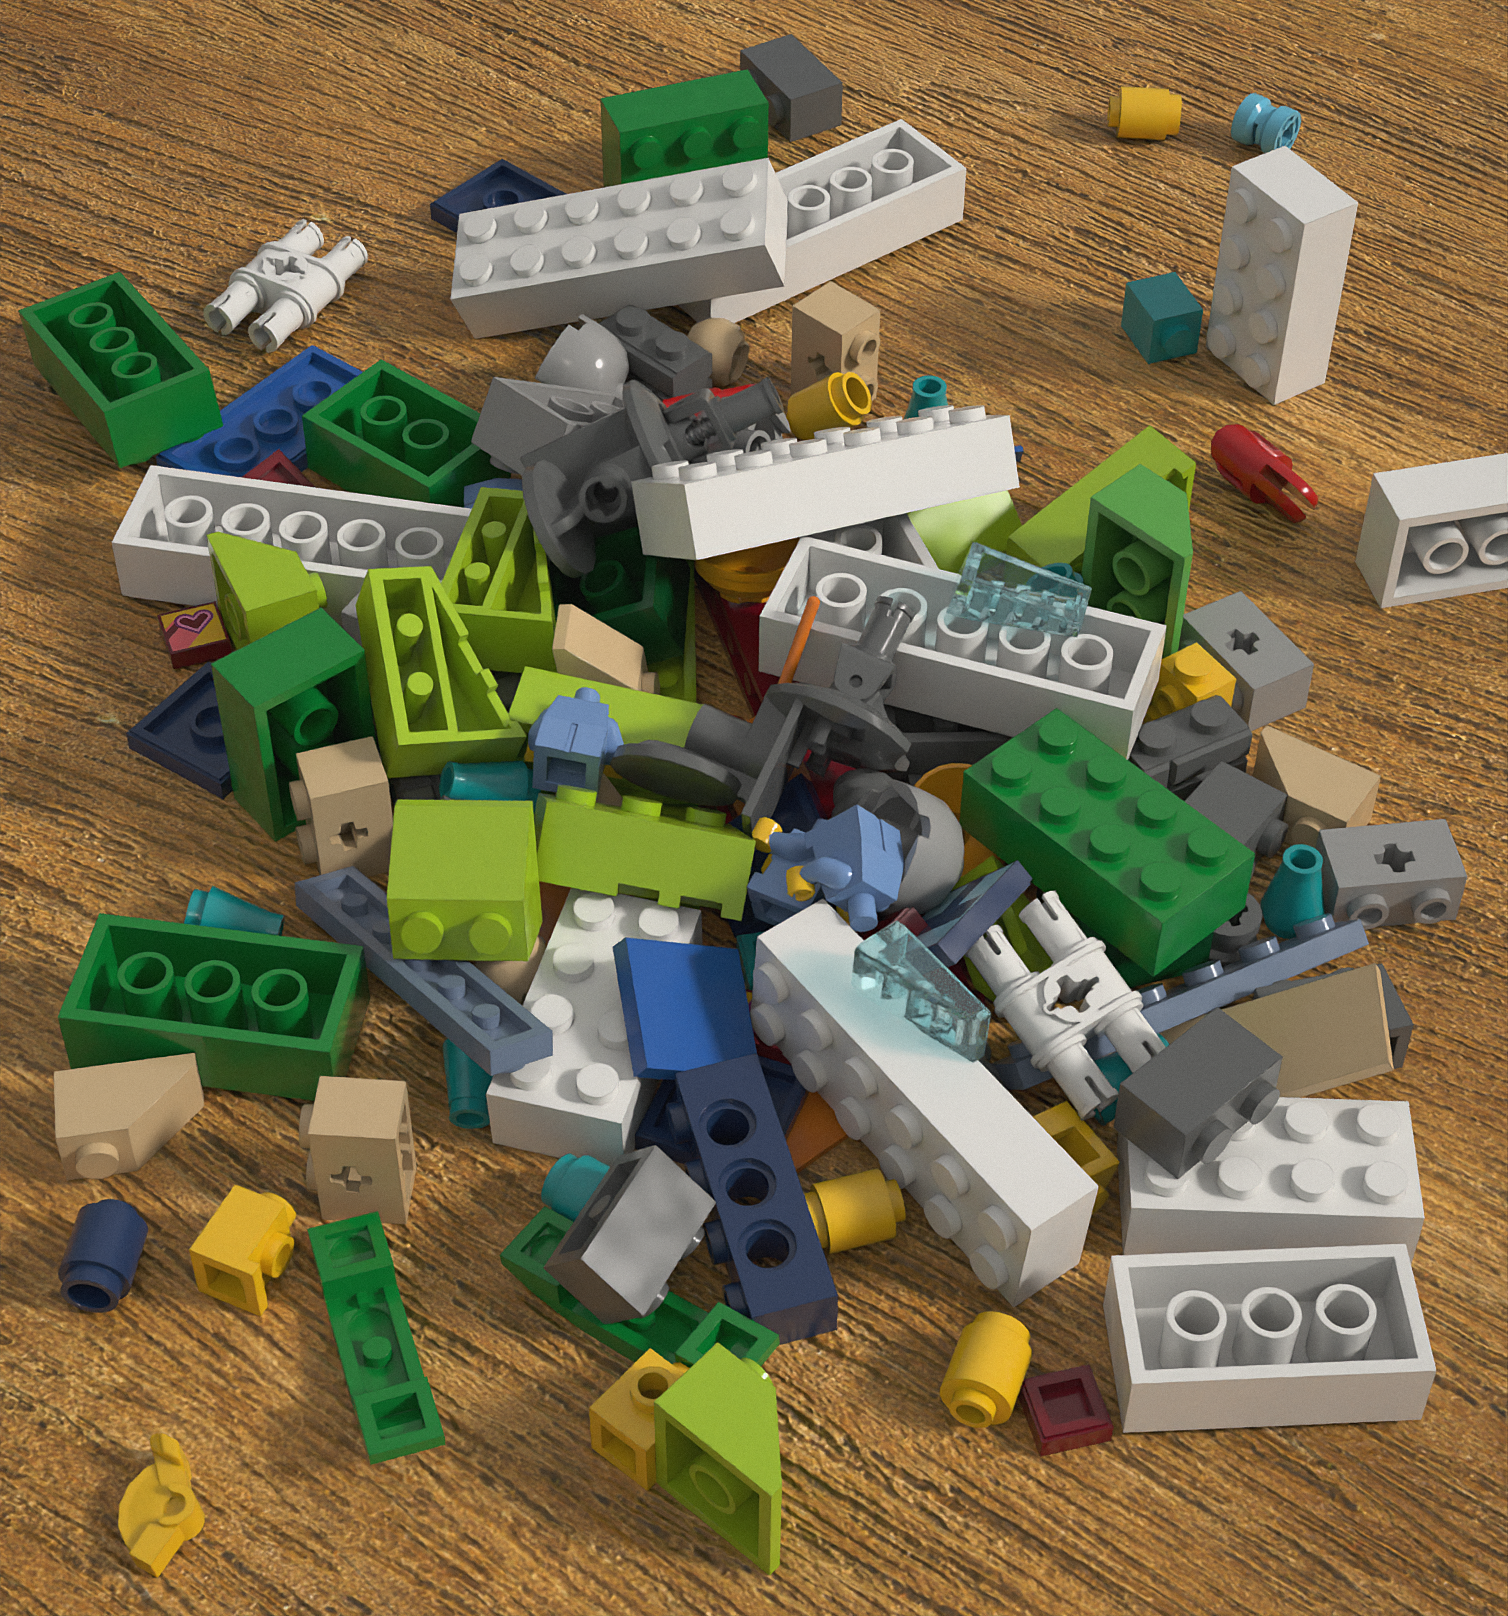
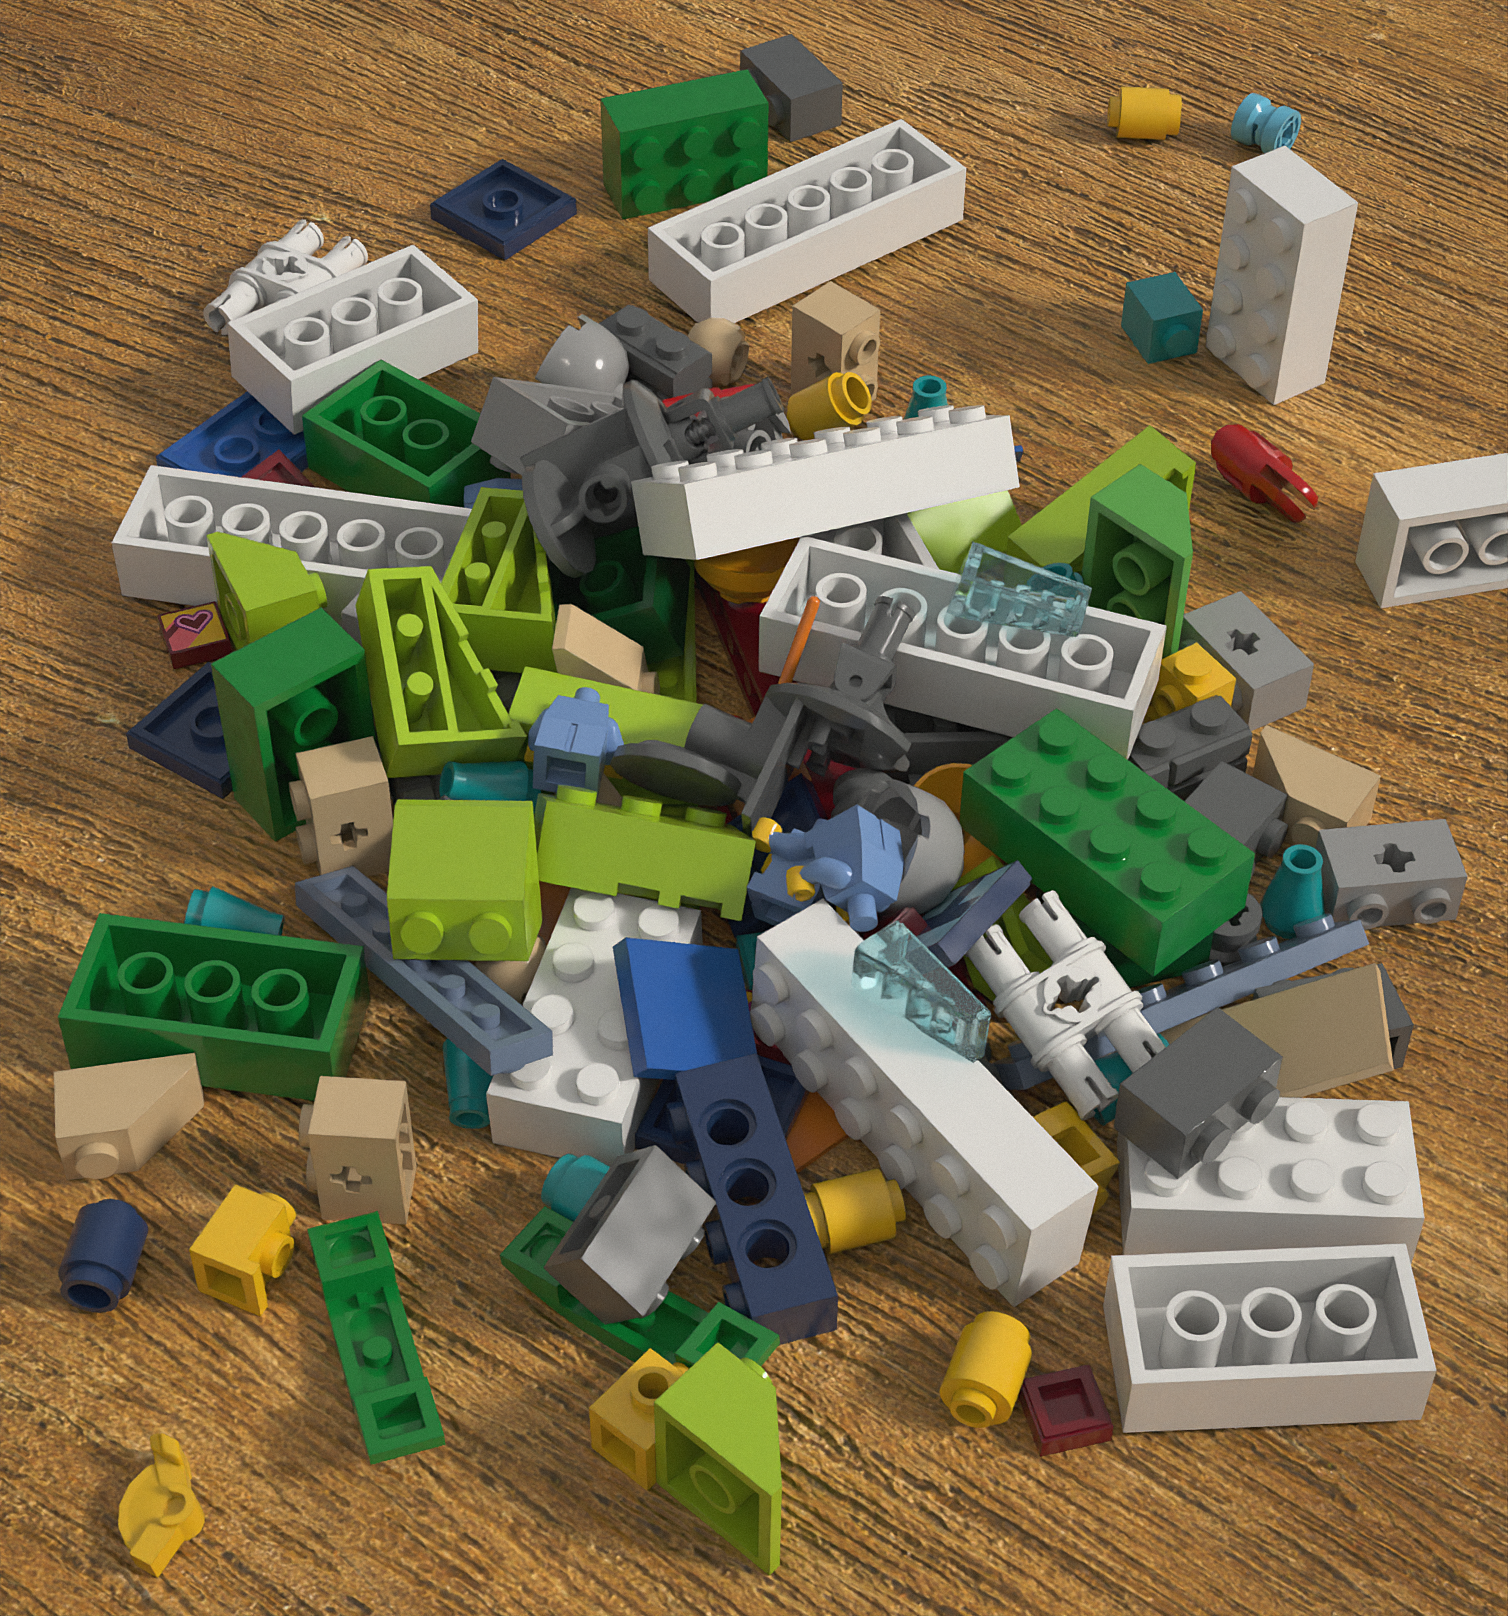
(121, 369): green brick -> none
(334, 331): none -> white brick
(621, 247): white brick -> none

